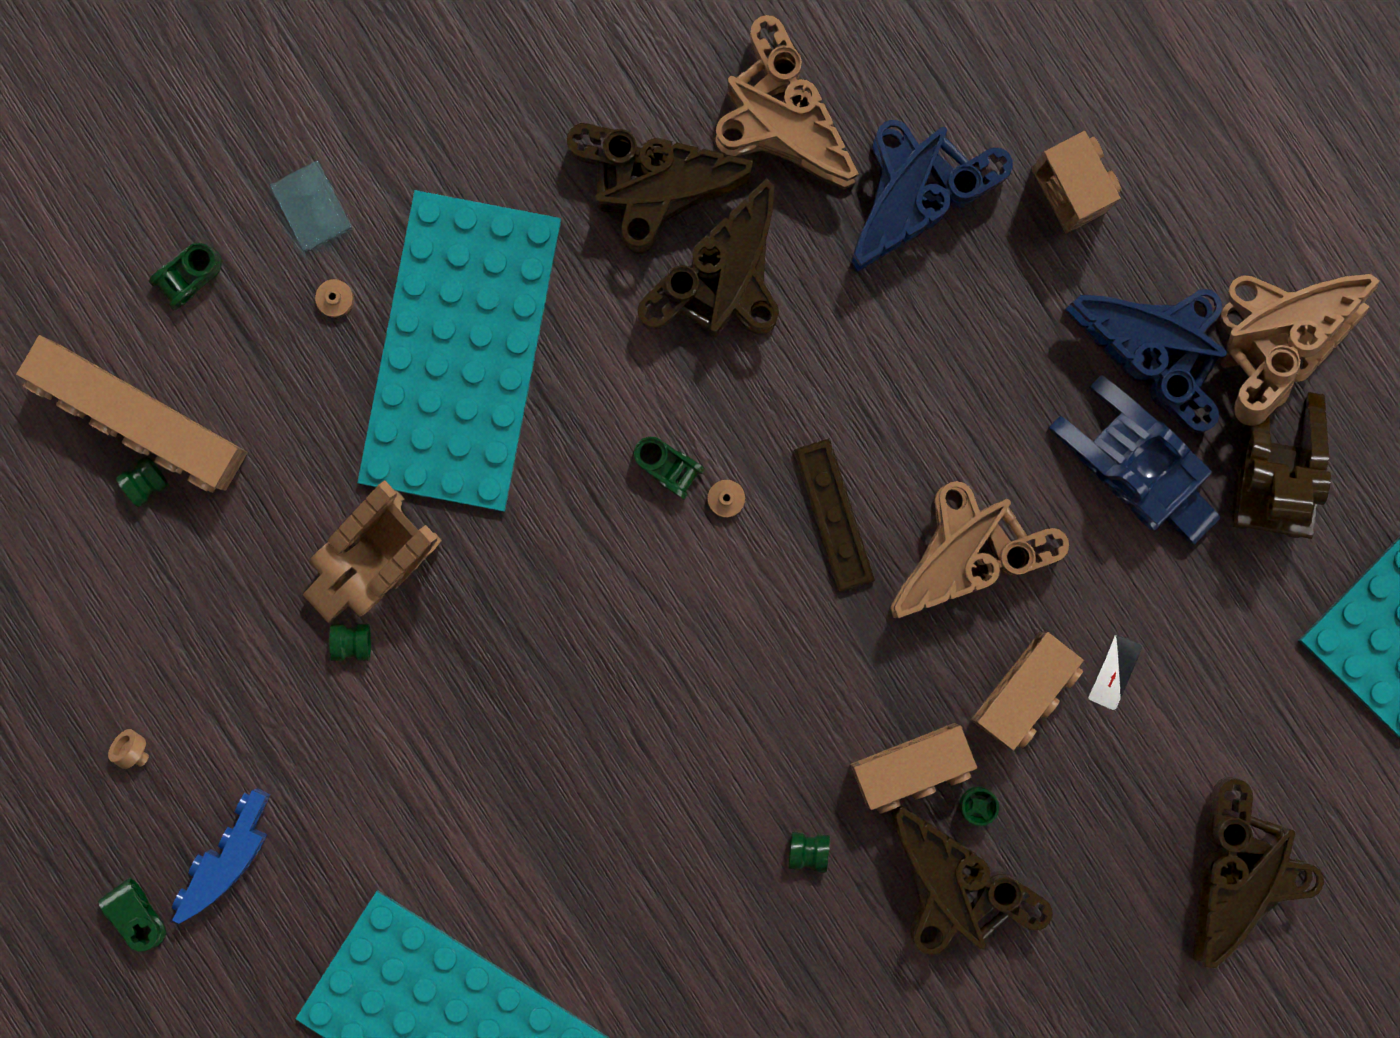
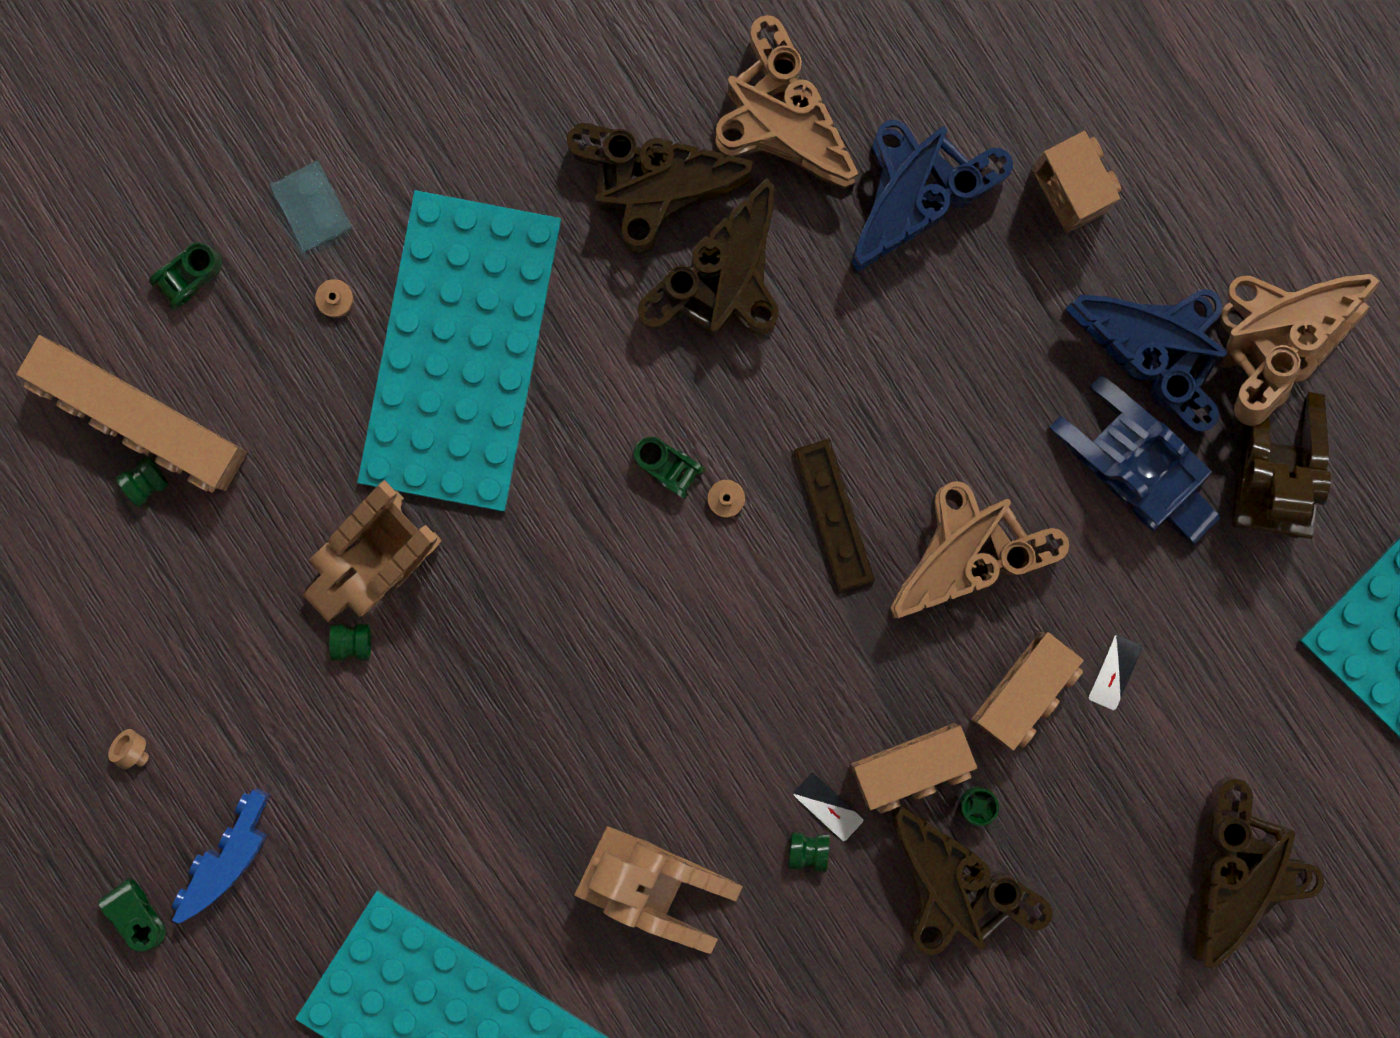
(639, 882): none -> medium nougat piece
(828, 807): none -> sticker

